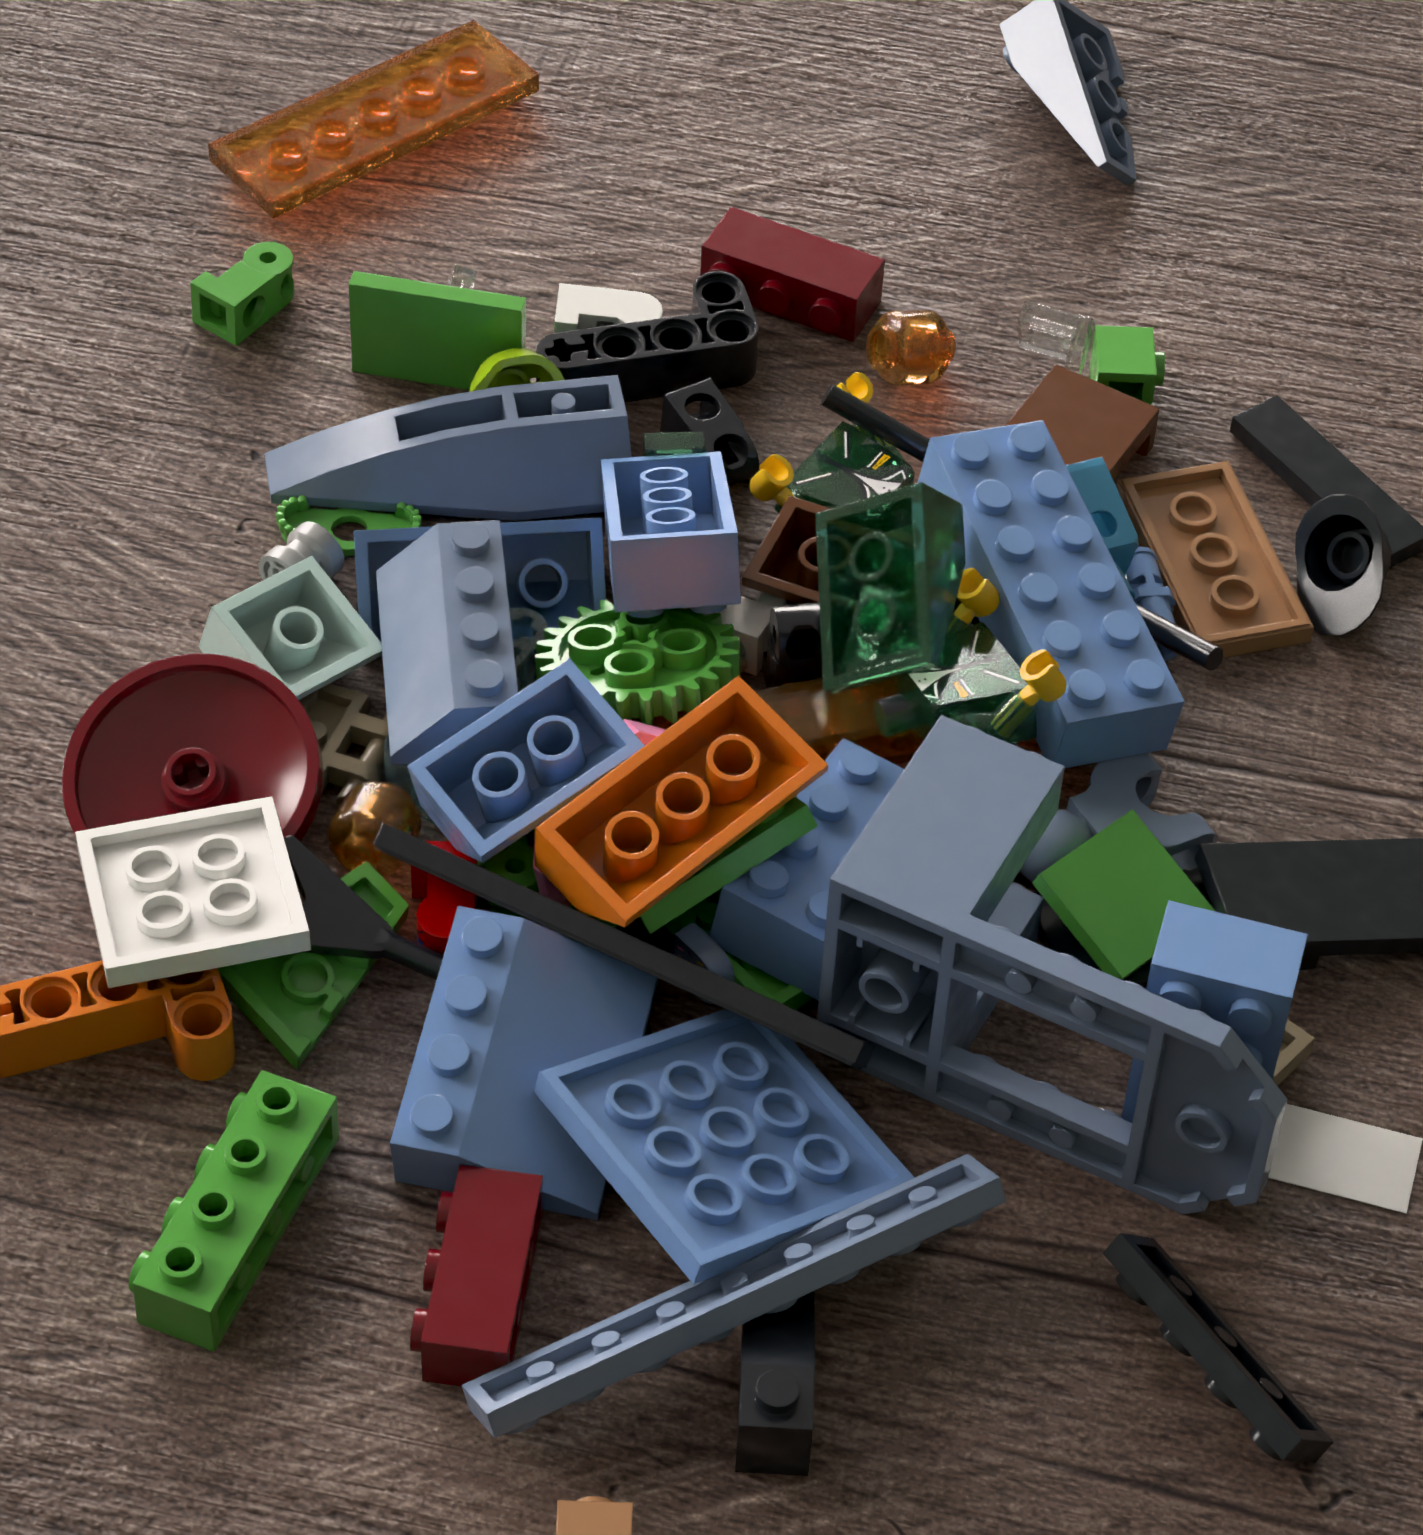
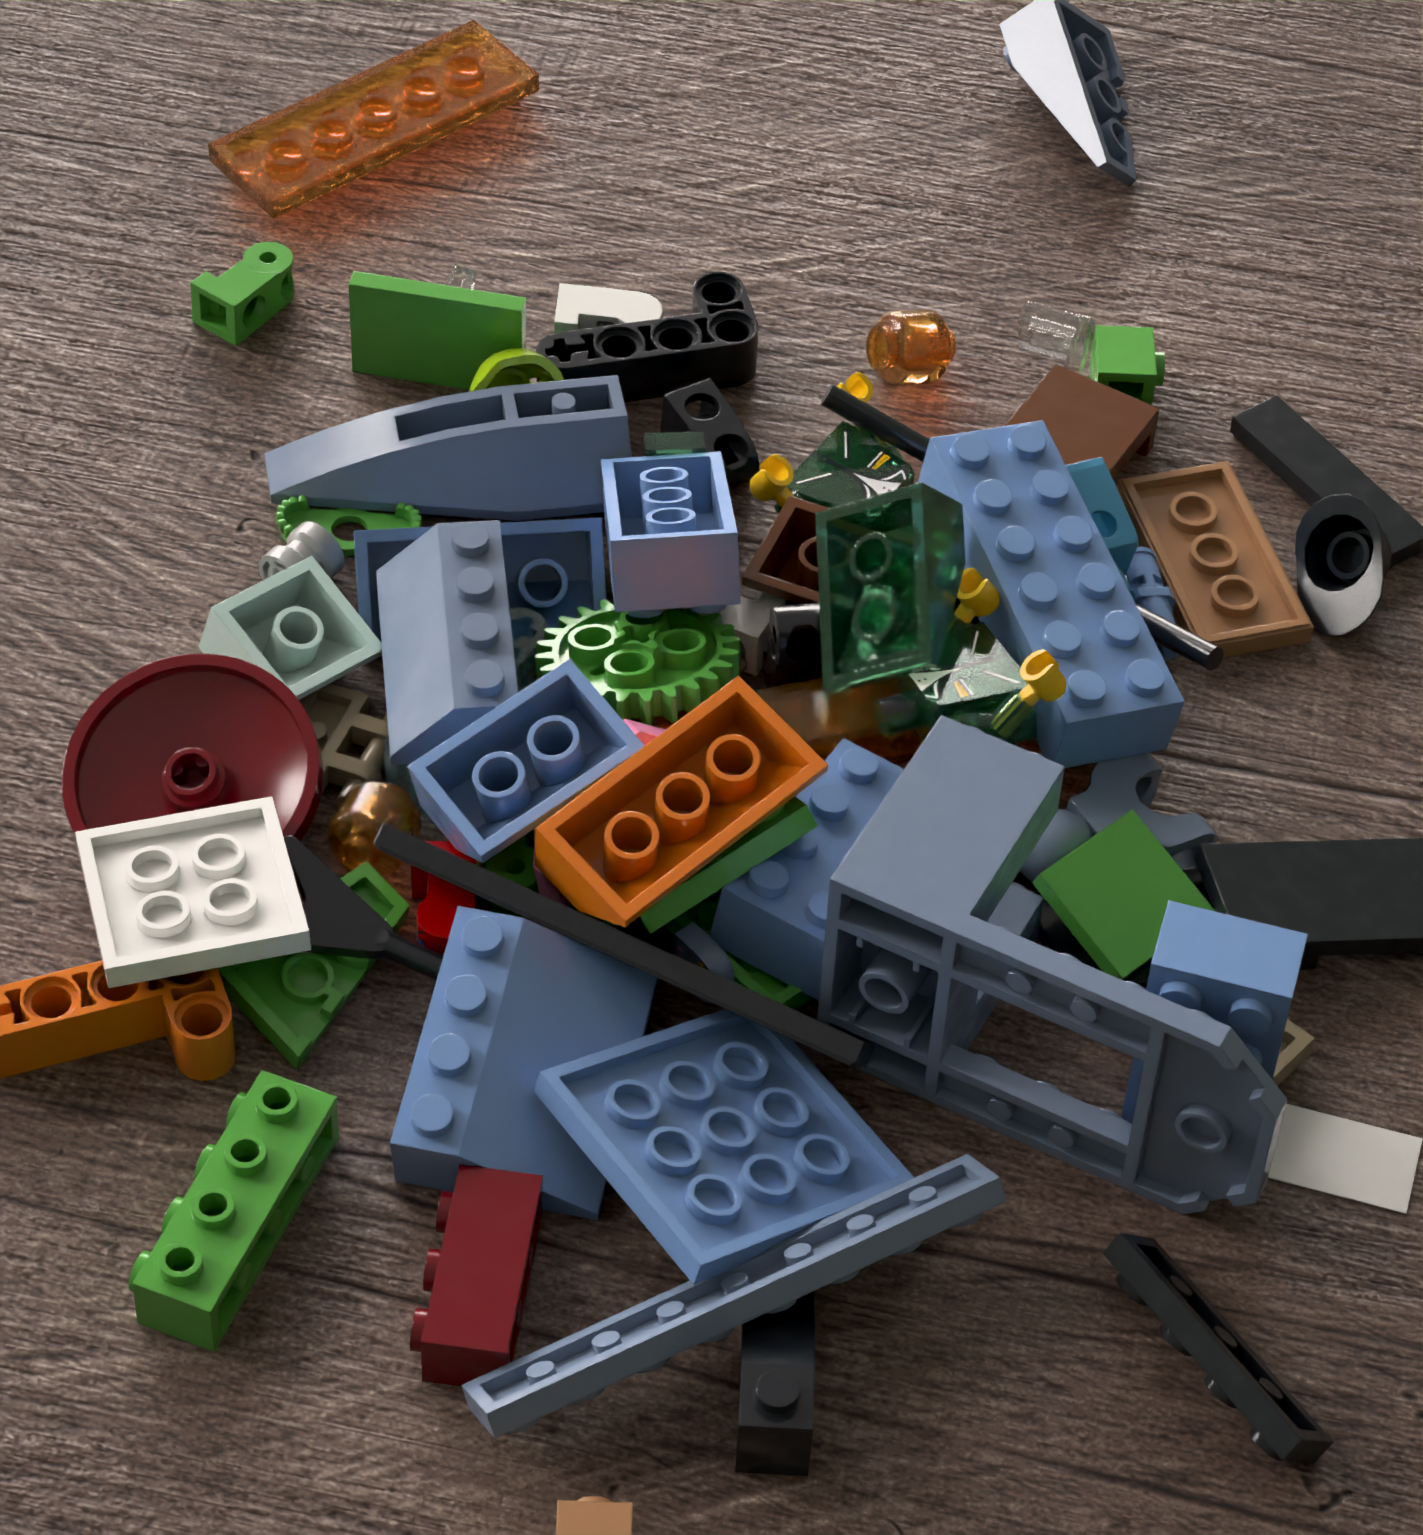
(796, 273): dark red brick -> none

